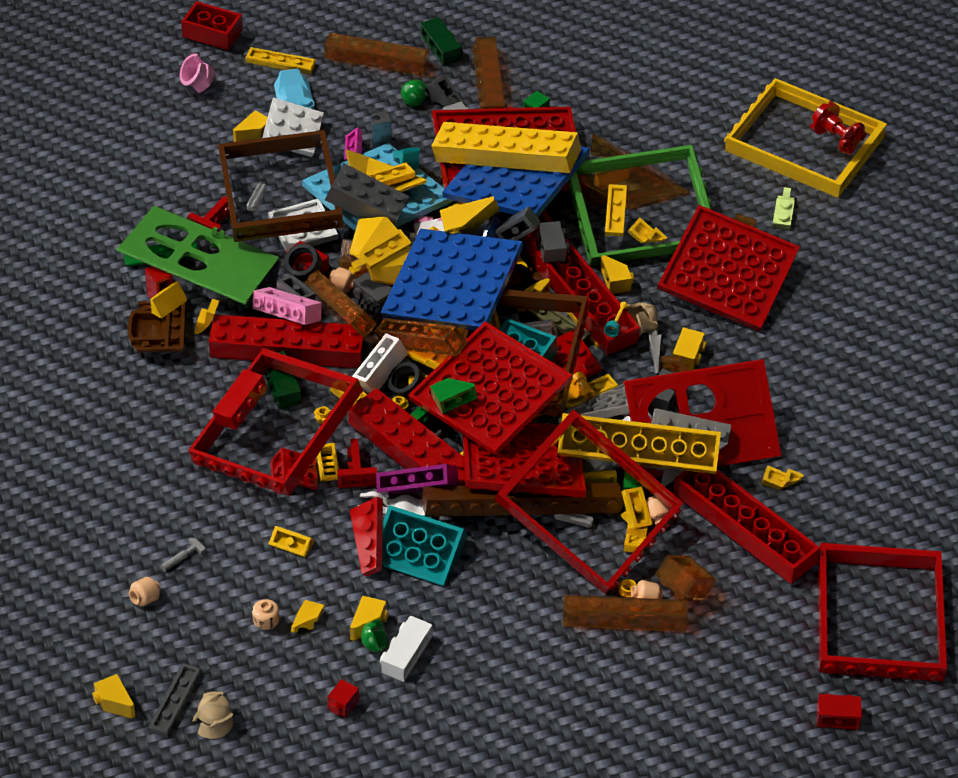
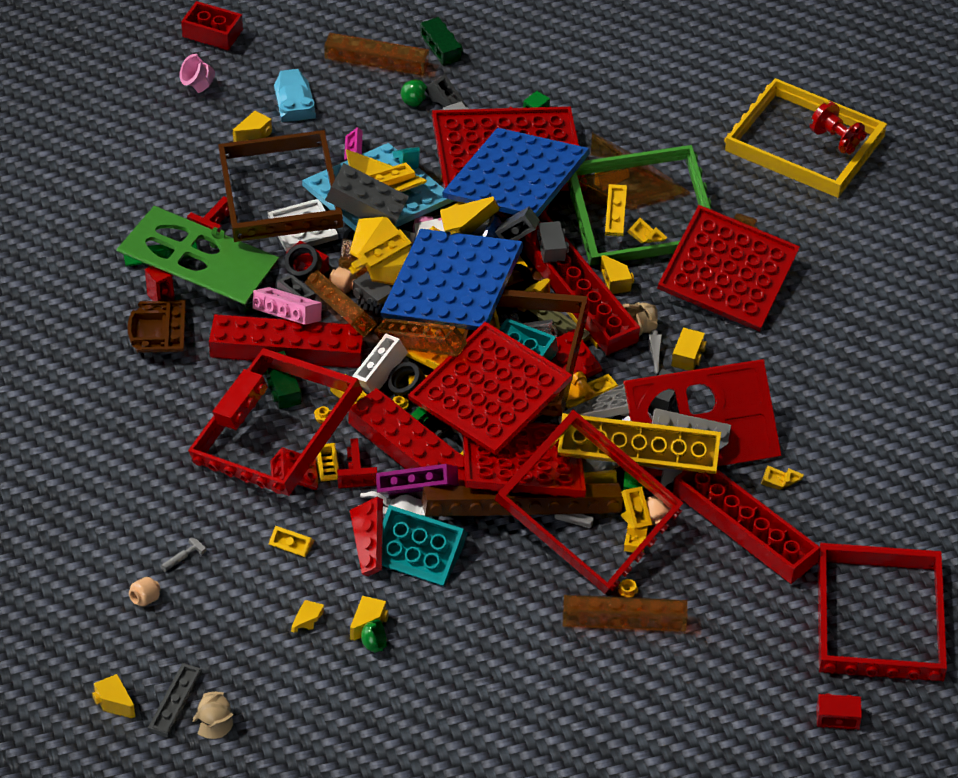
(167, 300): yellow slope -> none
(206, 317): yellow slope -> none
(256, 197): light grey axle -> none
(265, 614): light nougat head -> none
(280, 60): yellow tile -> none
(290, 118): white plate -> none
(343, 698): red brick -> none
(381, 129): flat silver hinge -> none
(406, 648): white brick -> none
(452, 394): green slope -> none
(487, 73): clear orange brick -> none
(506, 147): yellow brick -> none
(615, 327): teal hinge -> none
(647, 590): light nougat head -> none
(672, 364): clear orange bracket -> none
(685, 577): clear orange brick -> none
(783, 210): yellowish green hinge -> none

